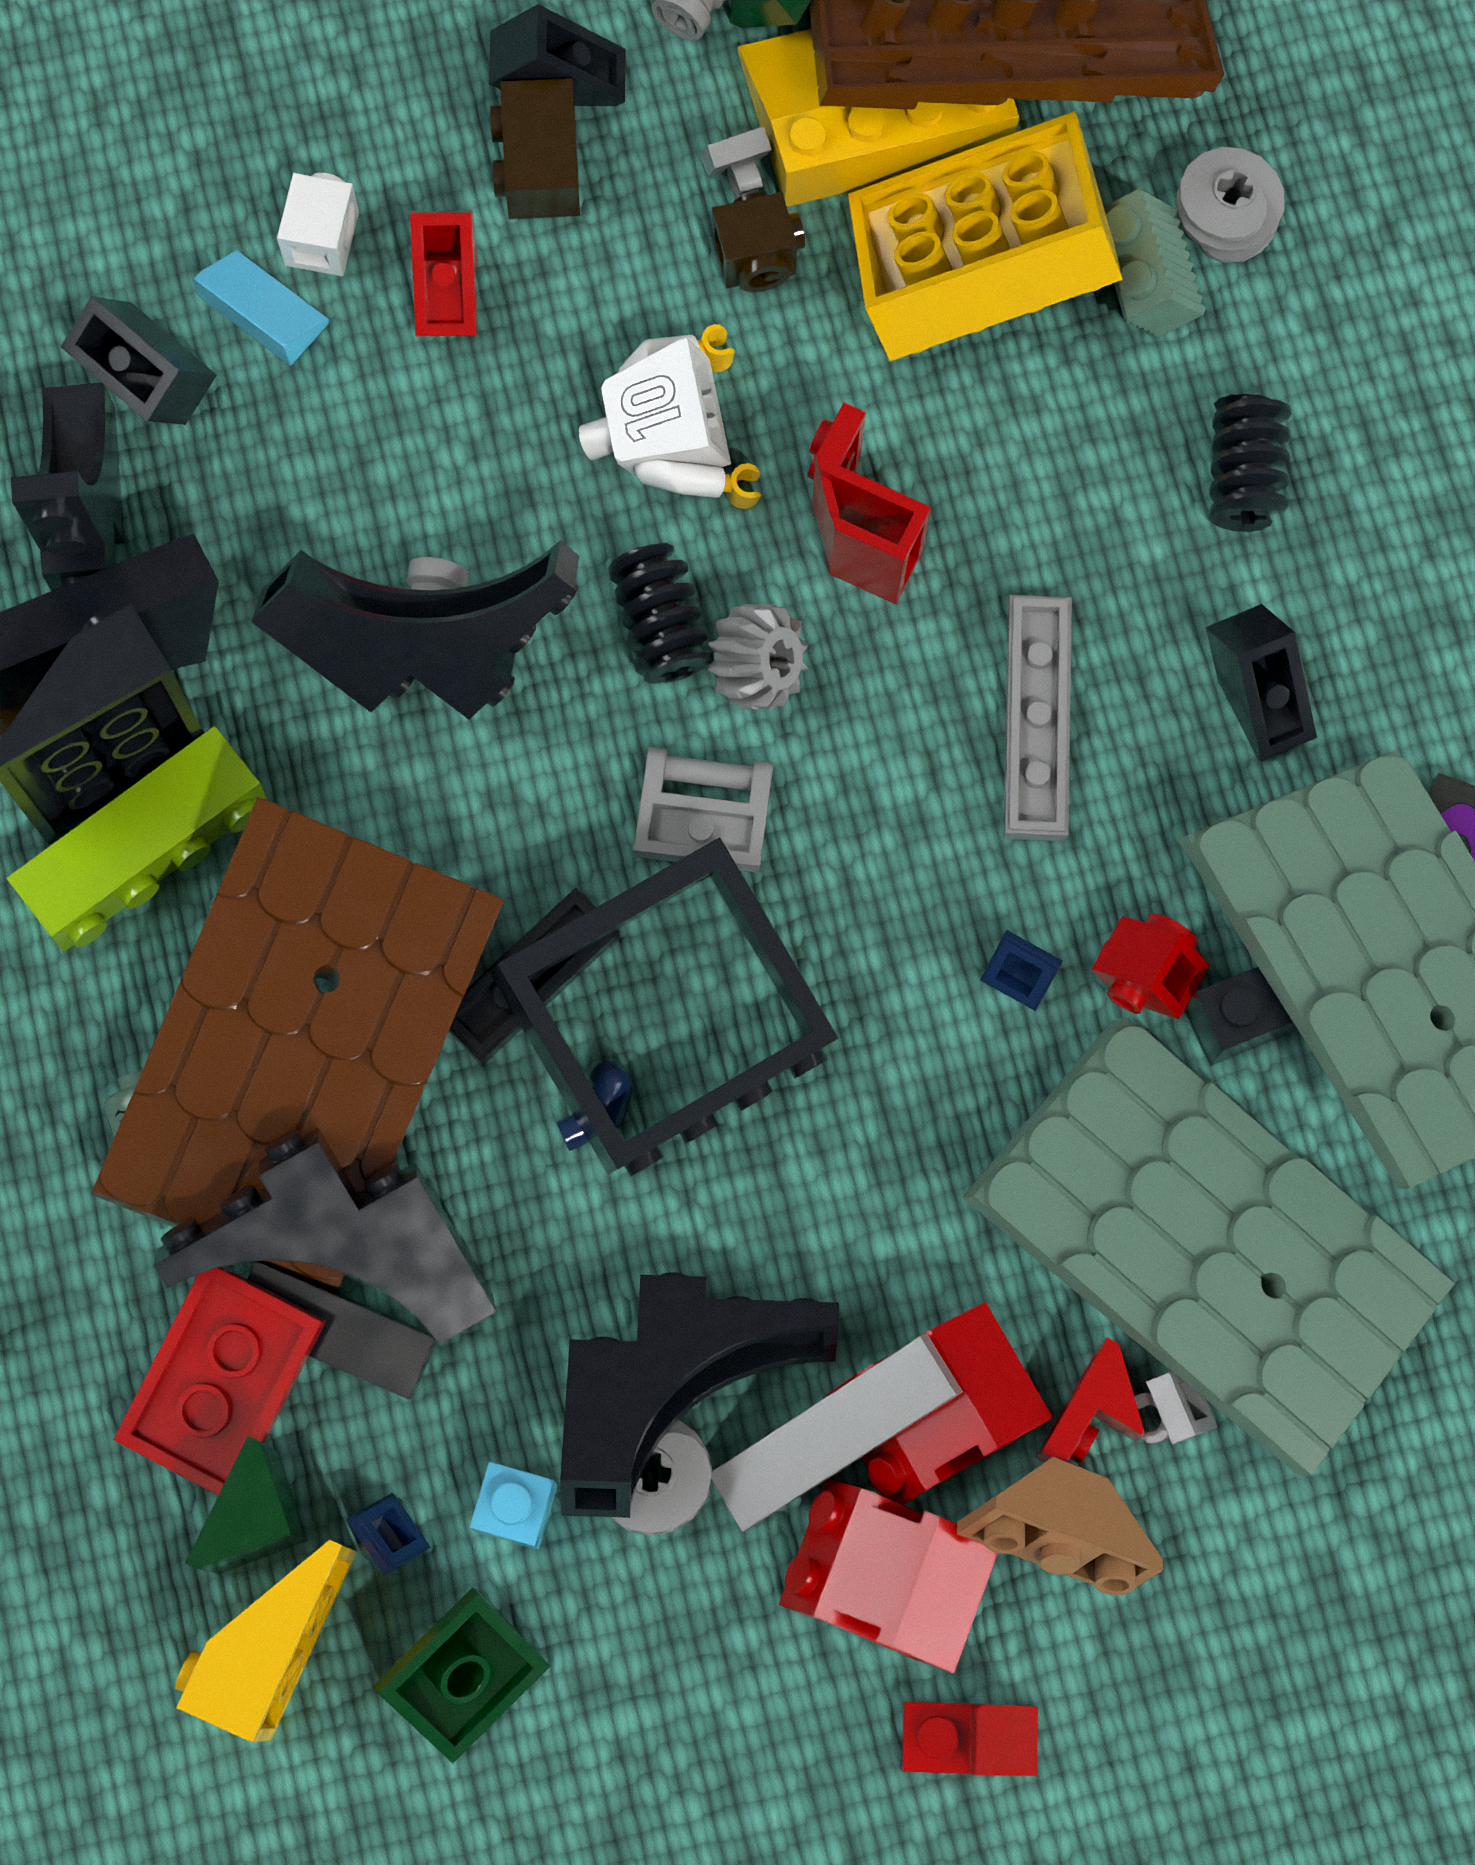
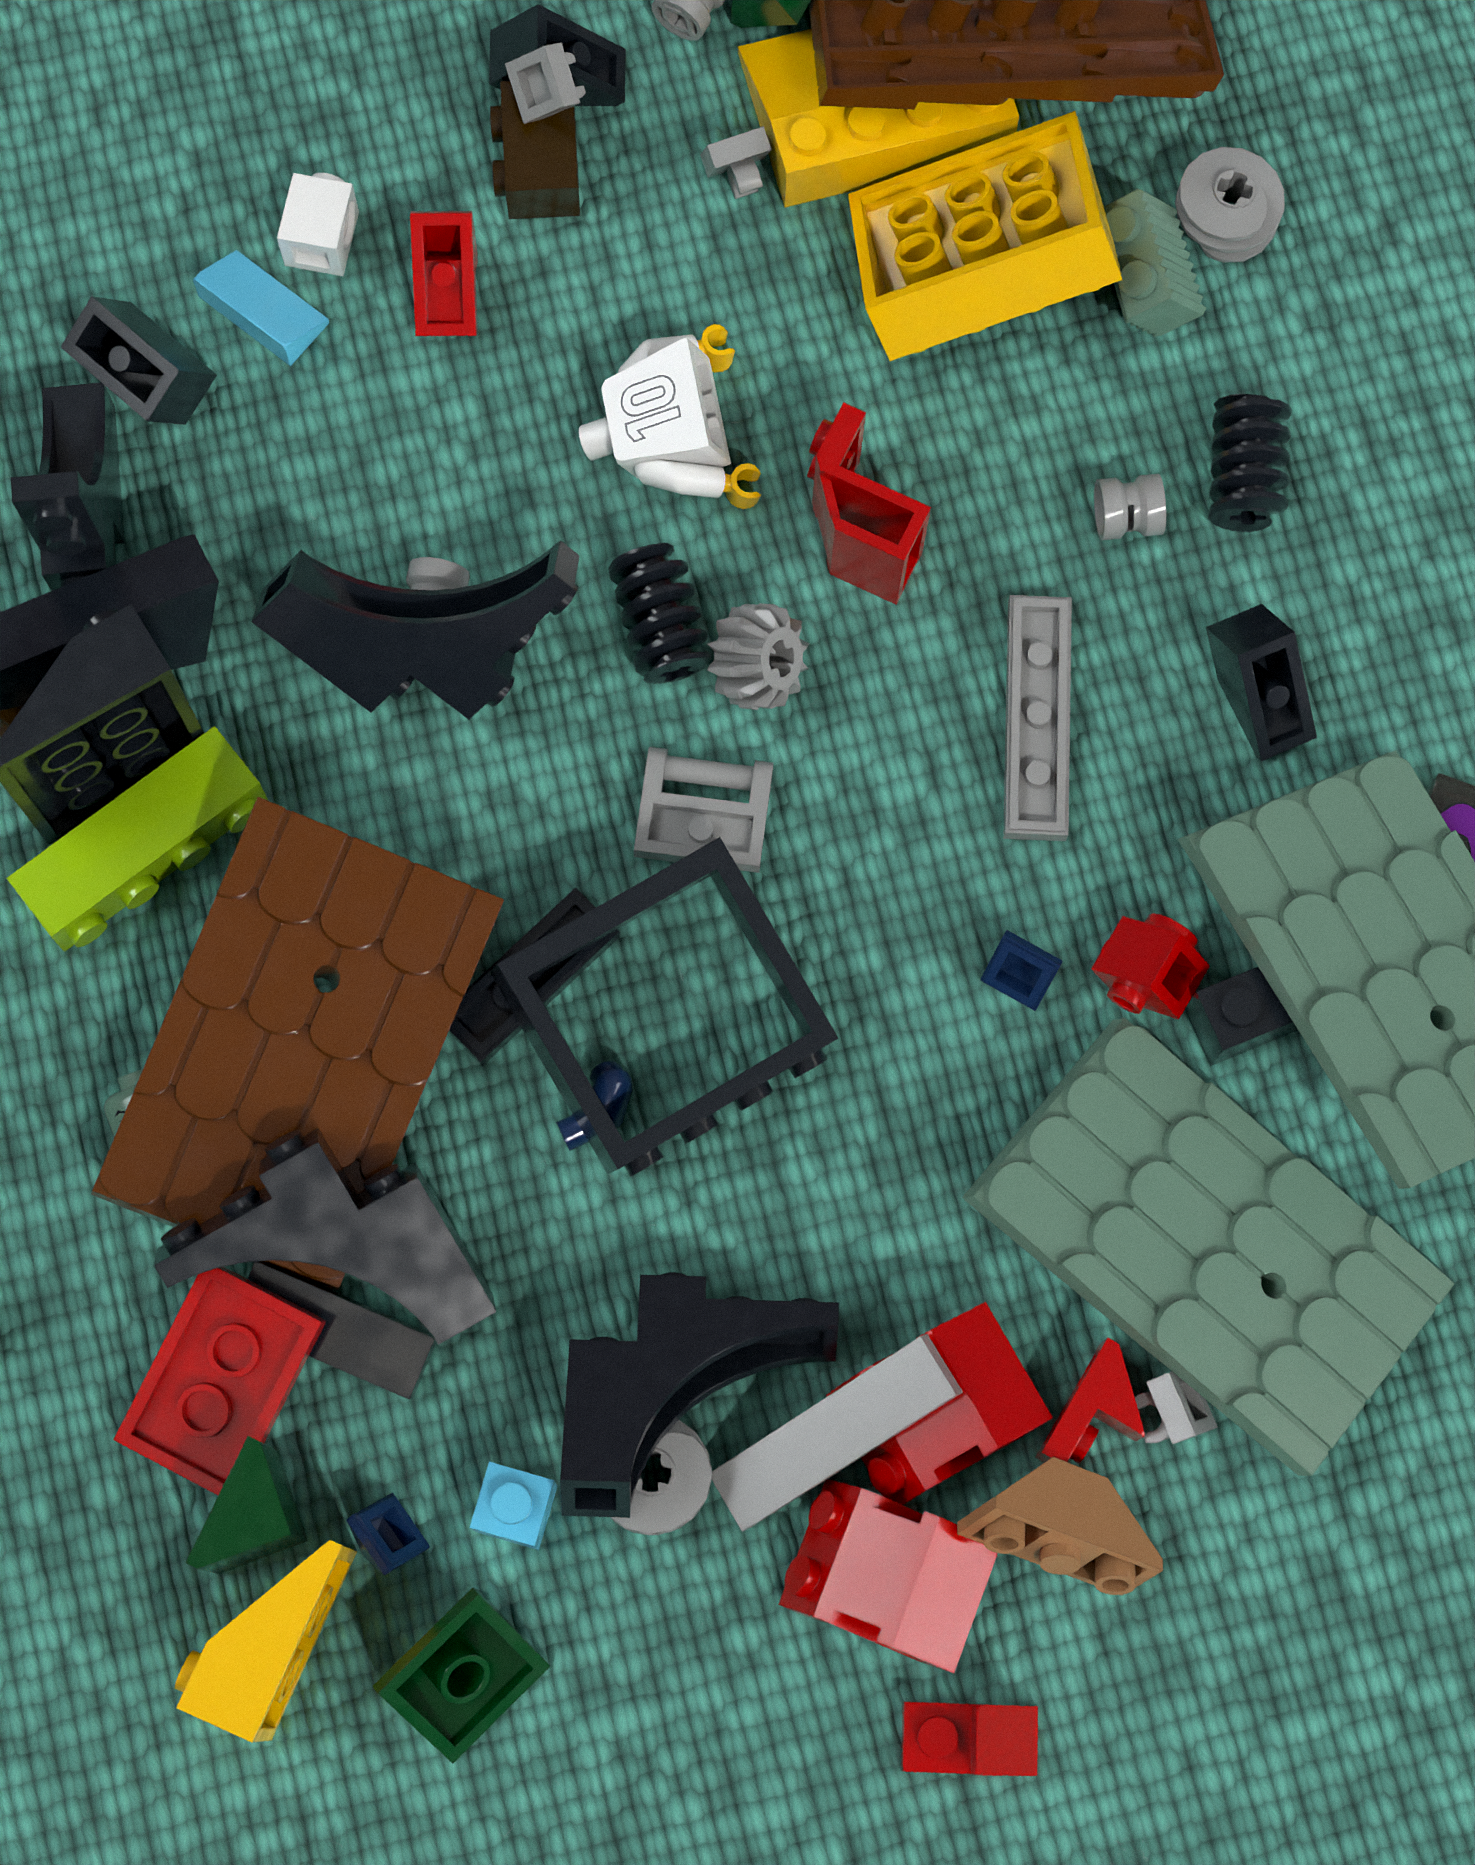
(543, 82): none -> light grey tile
(756, 241): dark brown brick -> none
(1130, 506): none -> light grey wheel

